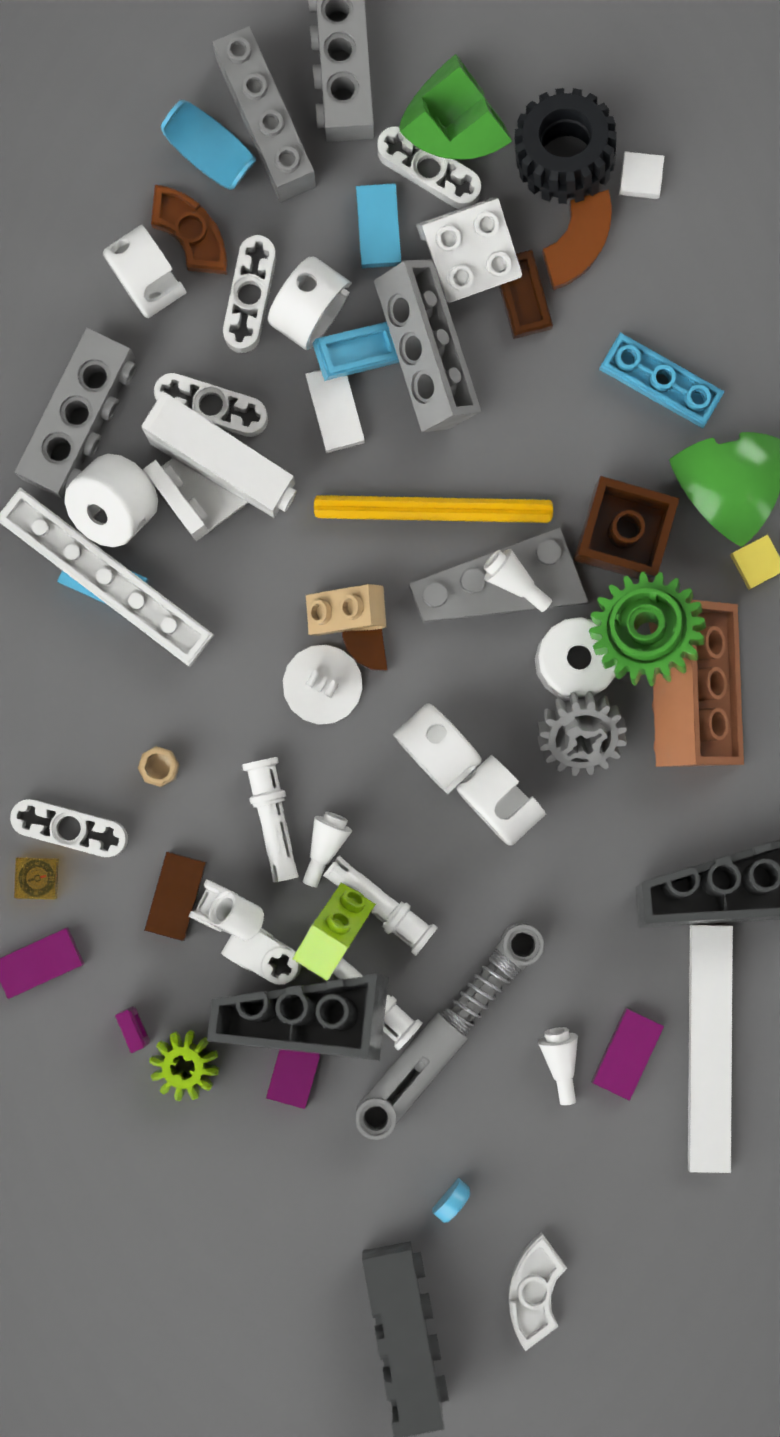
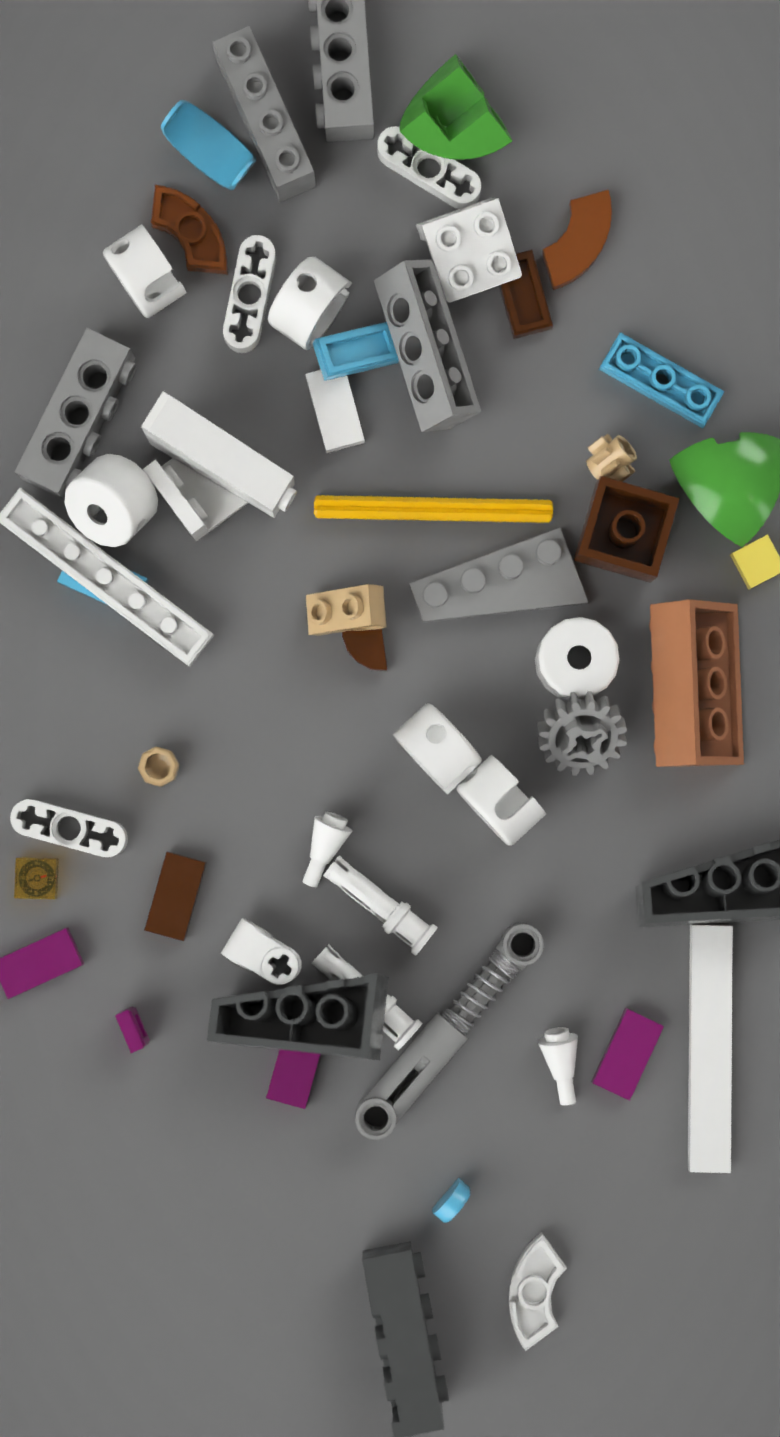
(179, 1078): lime gear -> none
(228, 912): white piece -> none
(242, 403): white beam -> none
(268, 800): white pin -> none
(322, 684): white piece -> none
(333, 931): lime brick -> none
(378, 225): medium azure tile -> none
(509, 574): white cone -> none
(565, 116): black tyre -> none
(611, 458): none -> tan gear
(641, 175): white tile -> none
(653, 652): bright green gear -> none

